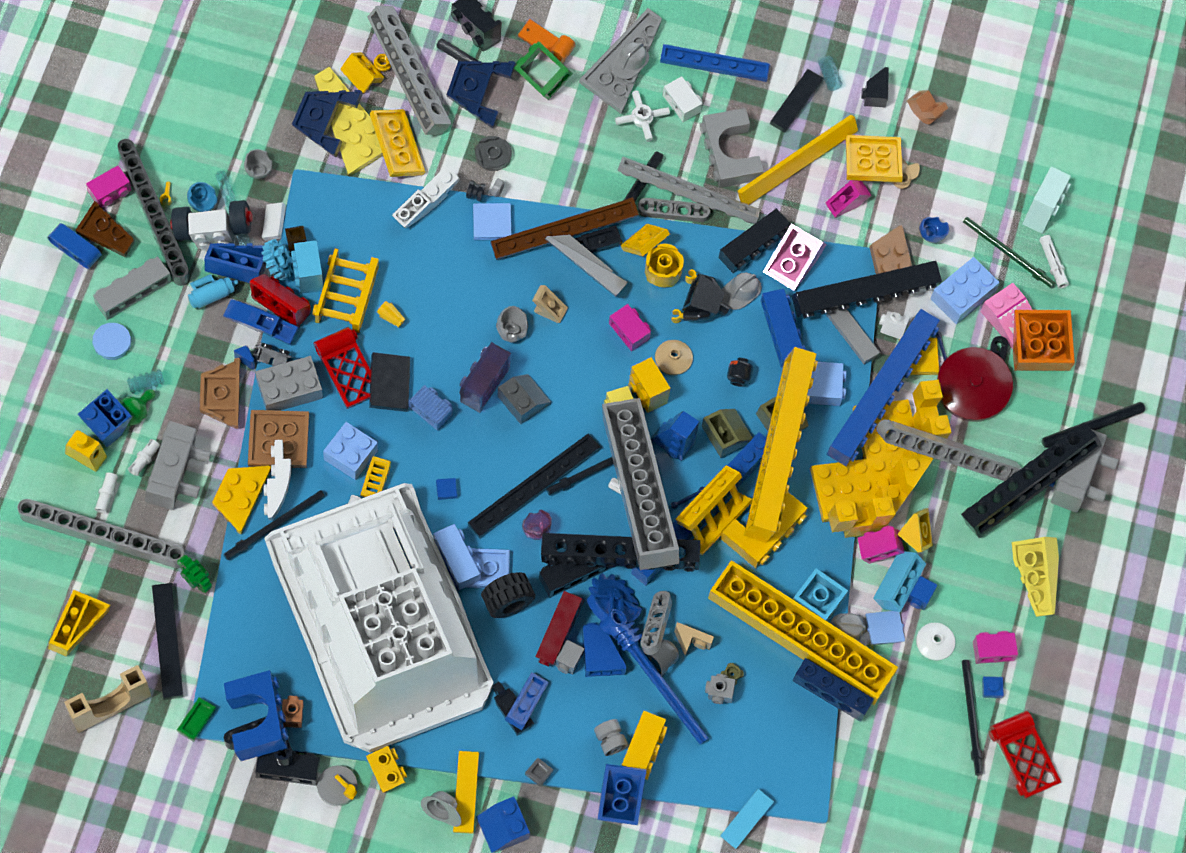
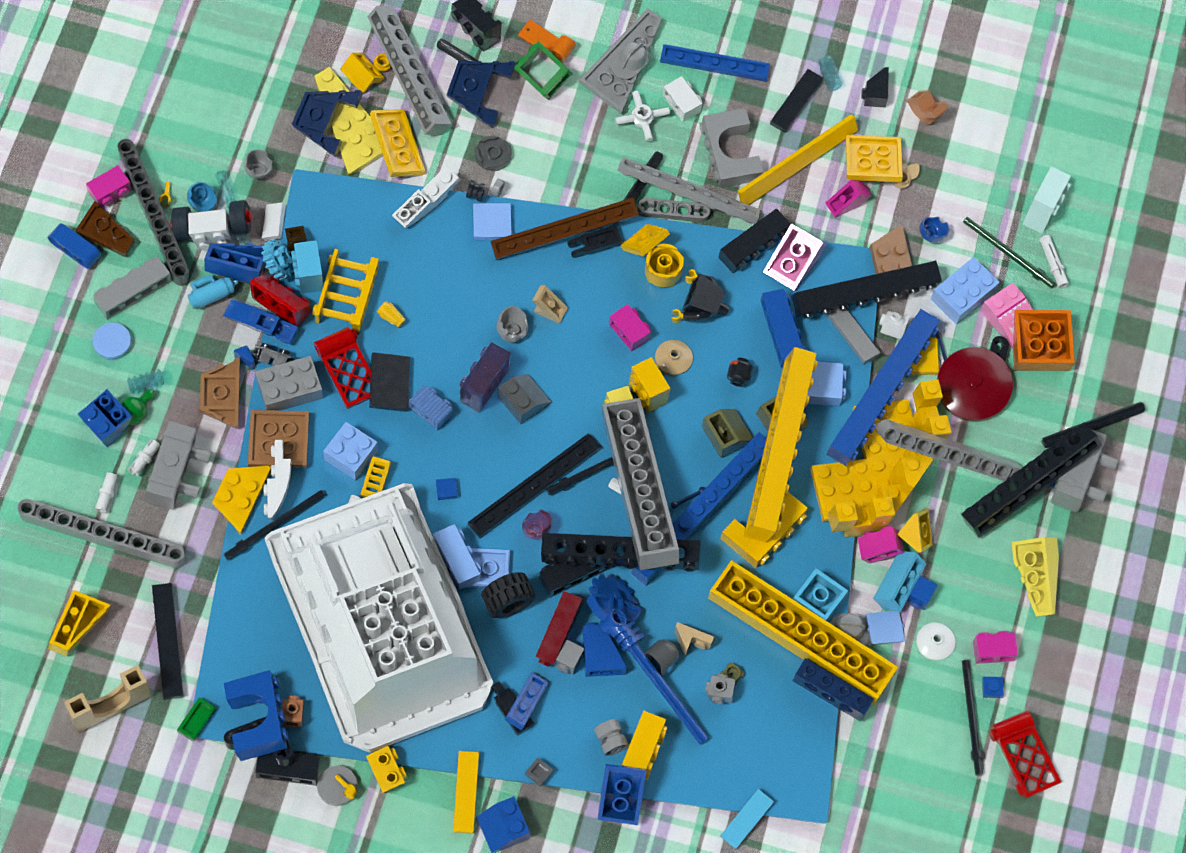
(83, 448): yellow torso -> none
(194, 573): green gear -> none
(442, 808): light grey piece -> none
(588, 262): light grey wedge -> none
(653, 622): light grey beam -> none
(677, 435): blue wedge -> none
(707, 500): yellow fence -> none
(741, 290): light grey piece -> none

